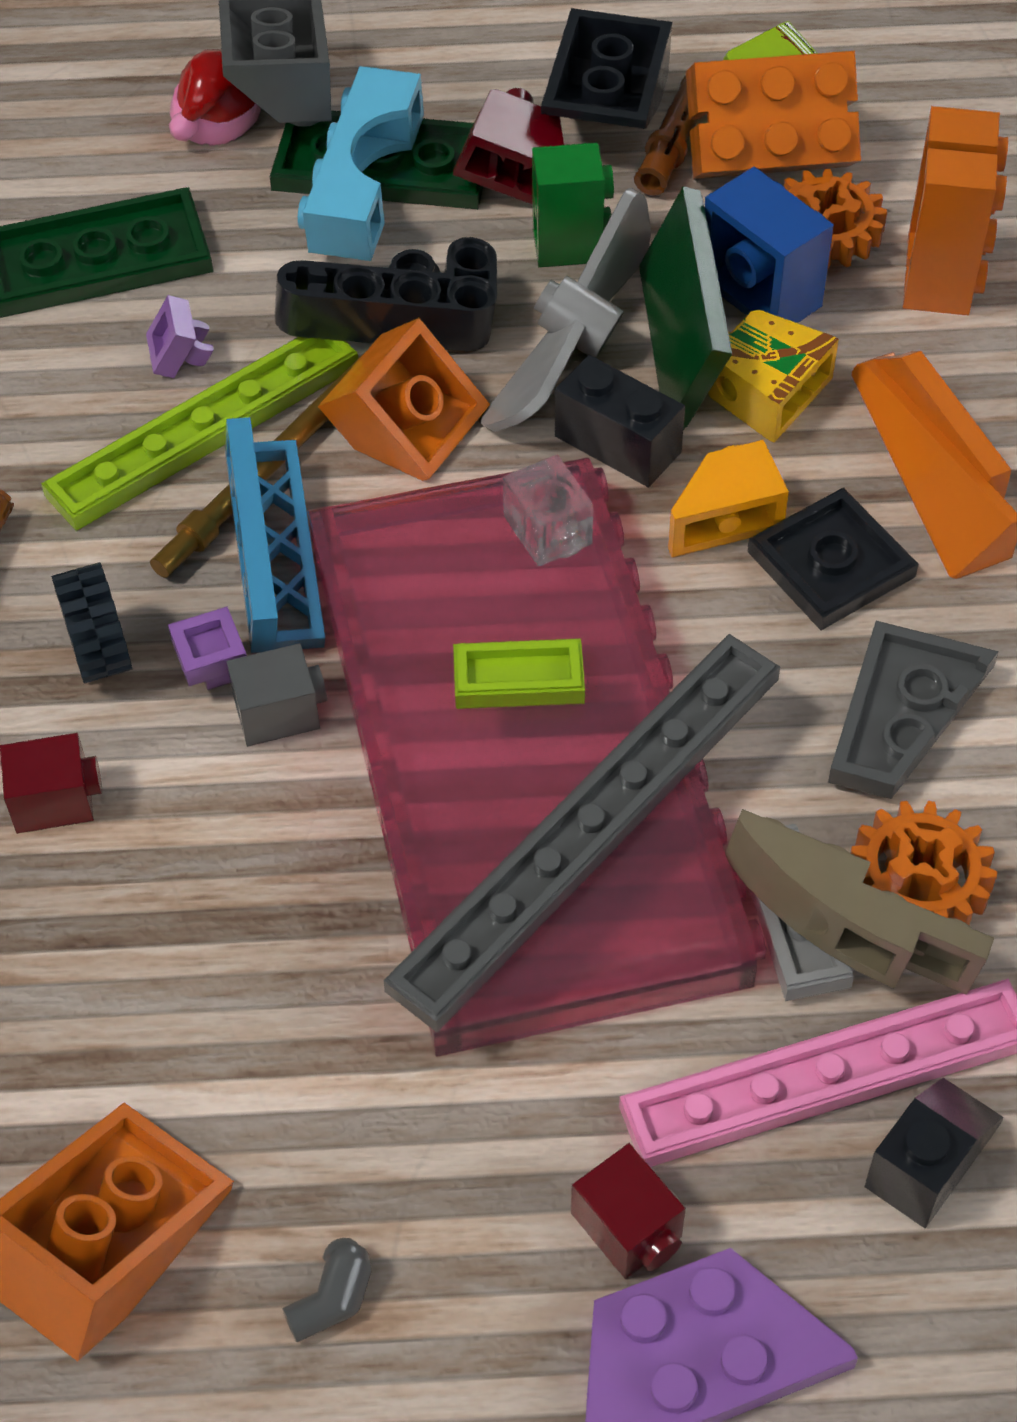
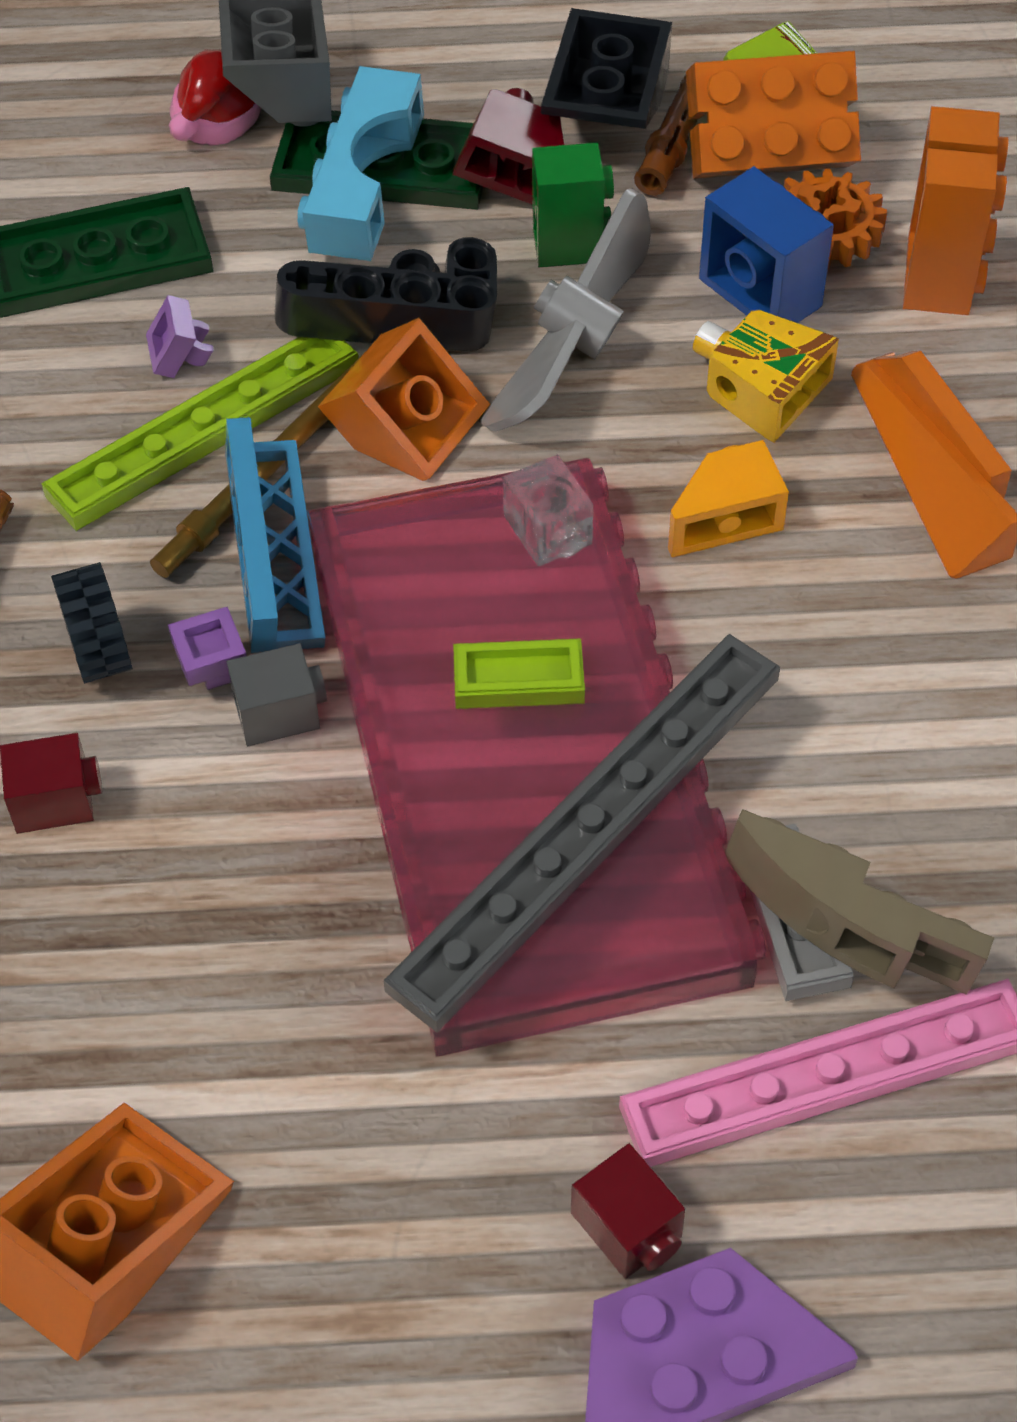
(338, 1294): dark grey arm -> none
(619, 420): black brick -> none
(685, 304): dark green tile -> none
(832, 558): black tile -> none
(903, 704): dark grey wing -> none
(924, 860): orange gear -> none
(930, 1150): black slope -> none

